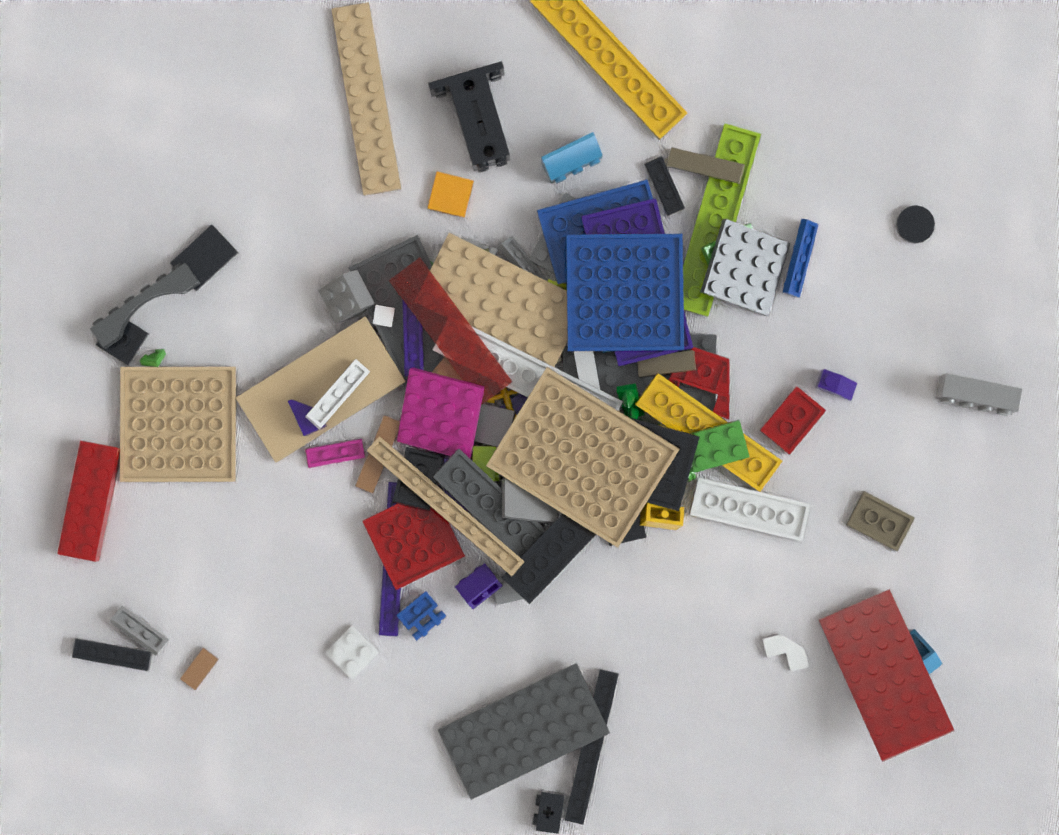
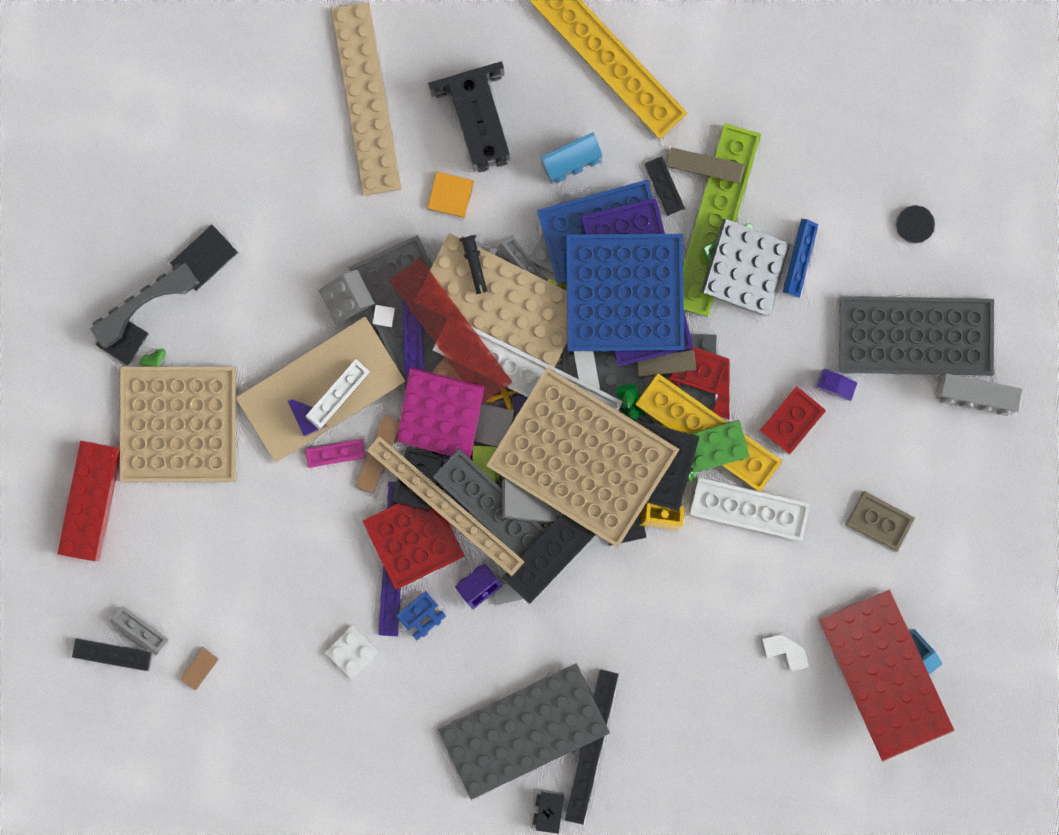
(472, 254): none -> black pin
(916, 335): none -> dark grey plate

